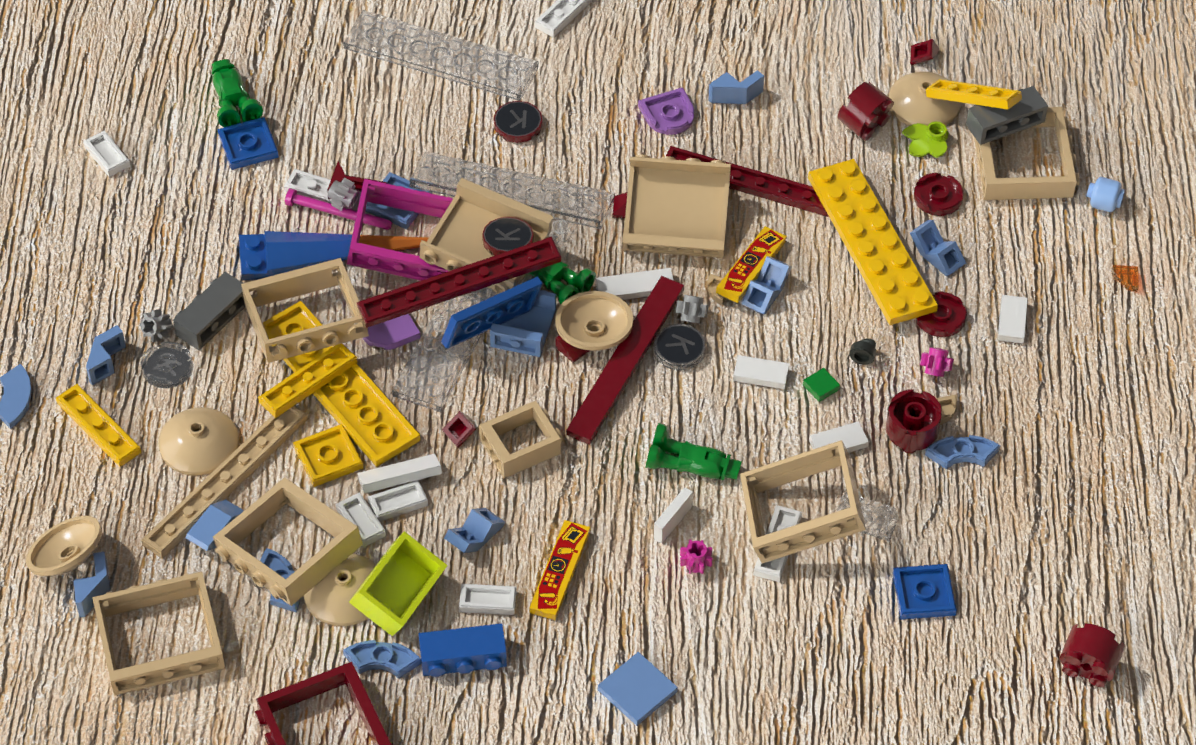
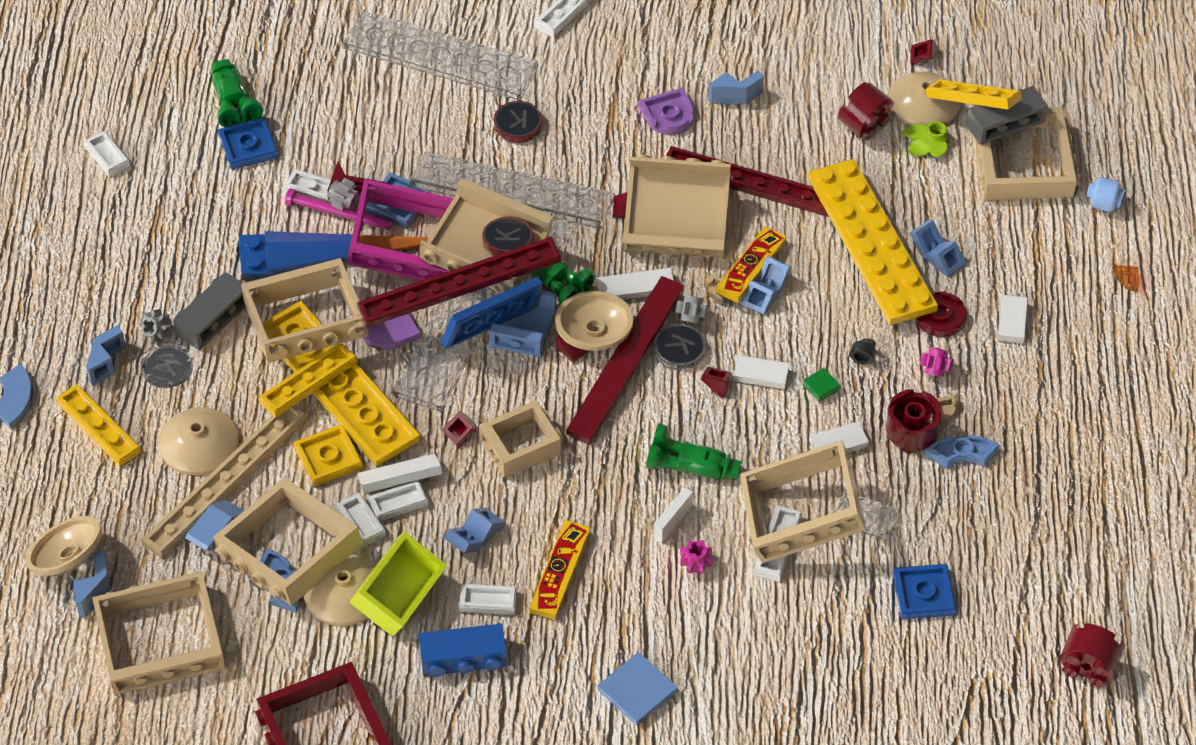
(383, 656): medium blue tile -> none
(717, 380): none -> dark red slope
(938, 194): dark red tile -> none

